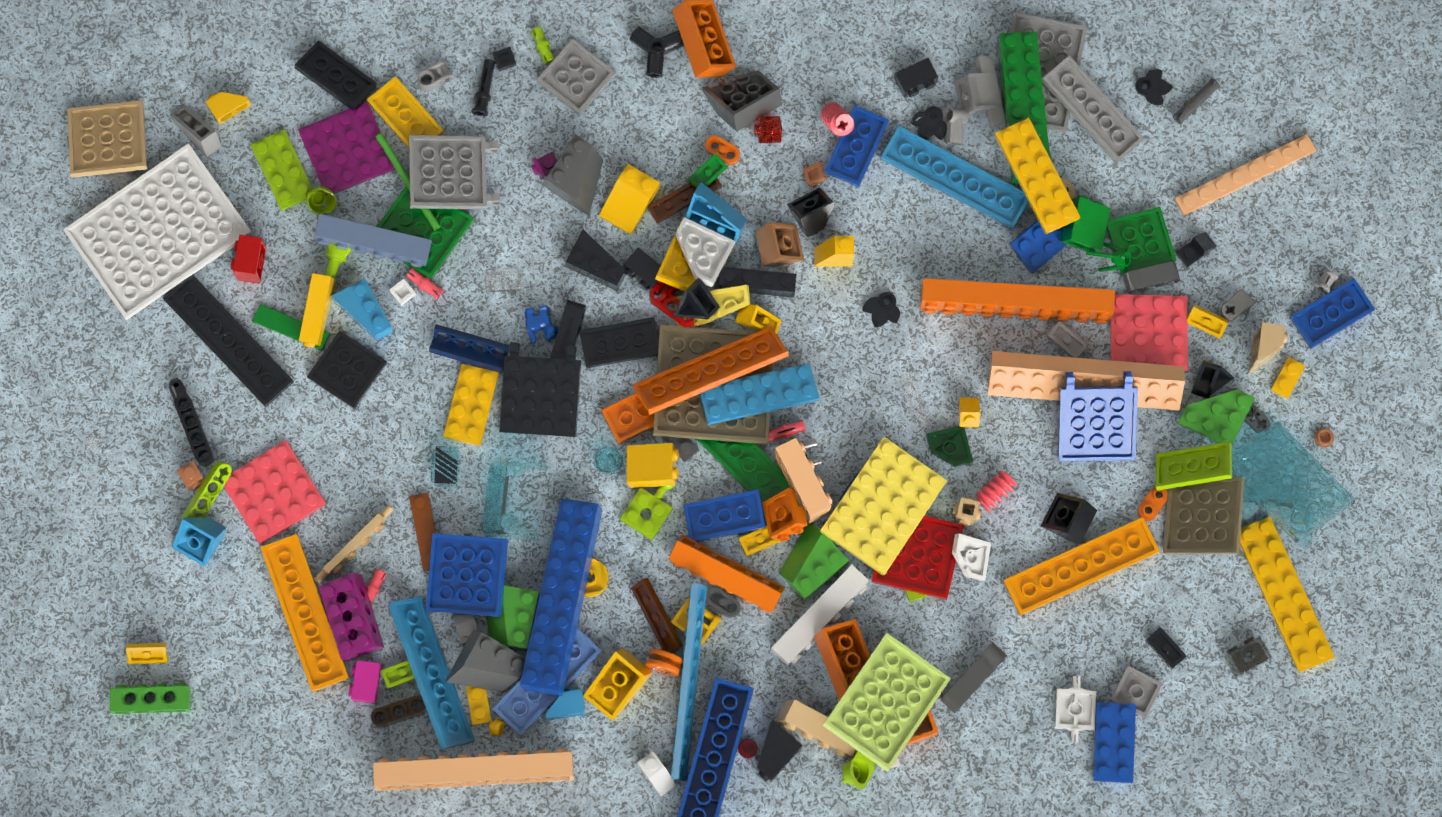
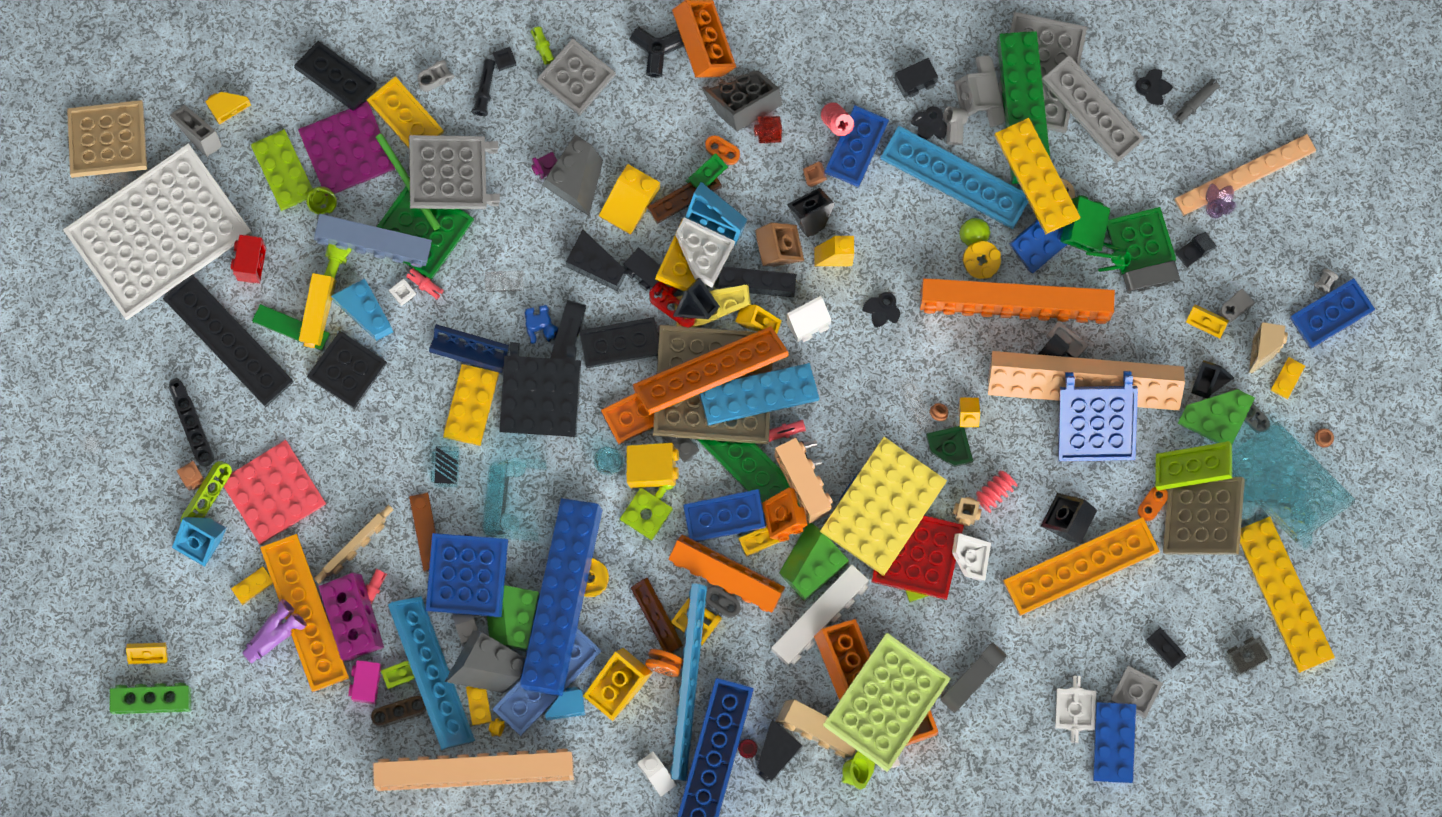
(252, 585): none -> yellow plate
(273, 631): none -> medium lavender piece
(809, 319): none -> white slope
(939, 412): none -> nougat plate
(974, 230): none -> lime hair
(976, 250): none -> yellow plate
(1055, 347): none -> black slope
(1150, 329): coral plate -> none
(1221, 199): none -> clear purple plate

